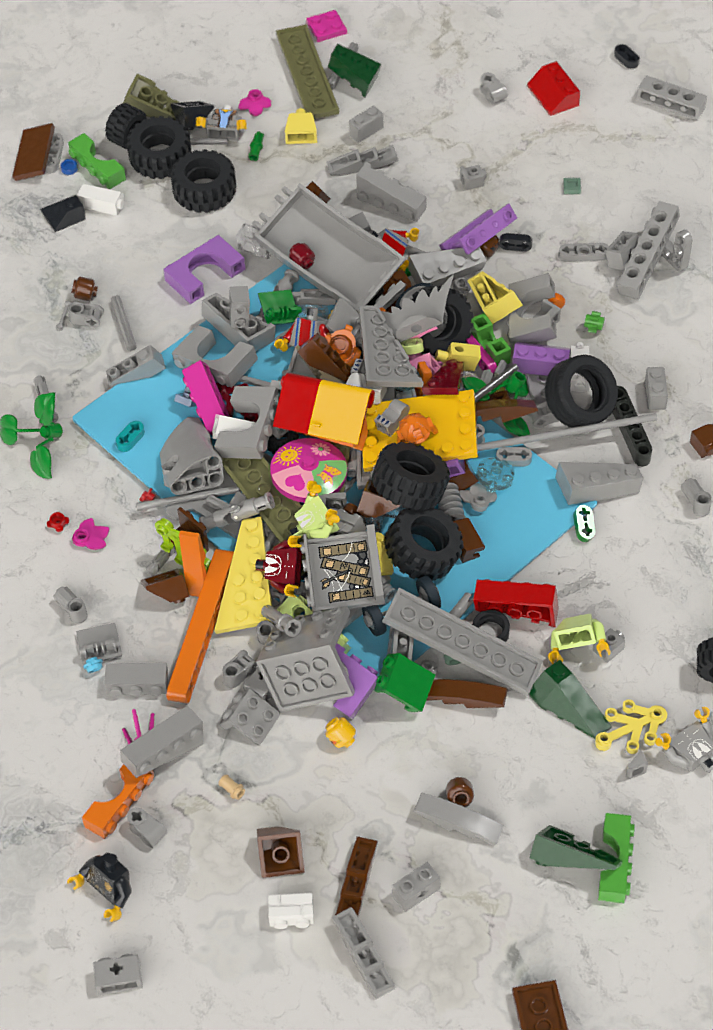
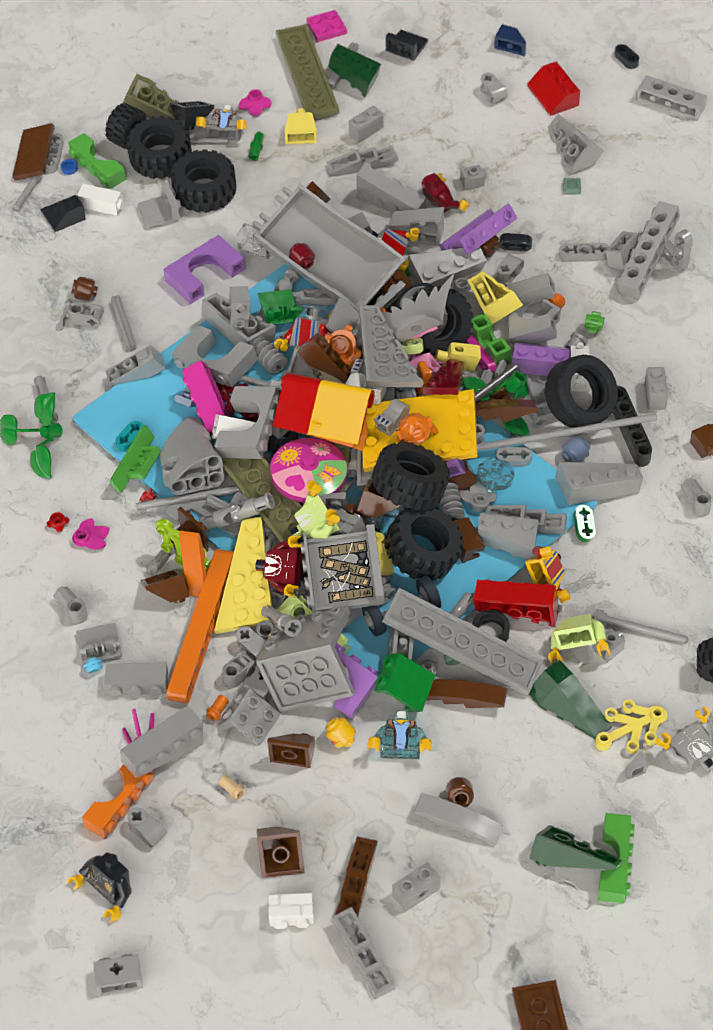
(26, 192): none -> light grey bar
(137, 460): none -> bright green bracket
(160, 209): none -> light grey bracket
(214, 712): none -> orange pin
(250, 641): none -> light grey piece
(269, 356): none -> light grey piece
(292, 749): none -> reddish brown slope
(400, 739): none -> torso
(405, 44): none -> black bracket
(428, 221): none -> light grey wedge
(439, 193): none -> dark red torso
(509, 269): none -> light grey piece
(509, 533): none -> light grey wedge
(510, 40): none -> dark blue slope
(546, 522): none -> light grey slope
(547, 569): none -> torso
(573, 146): none -> light grey wedge
(575, 338): none -> light grey piece
(575, 450): none -> sand blue head
(603, 618): none -> light grey piece

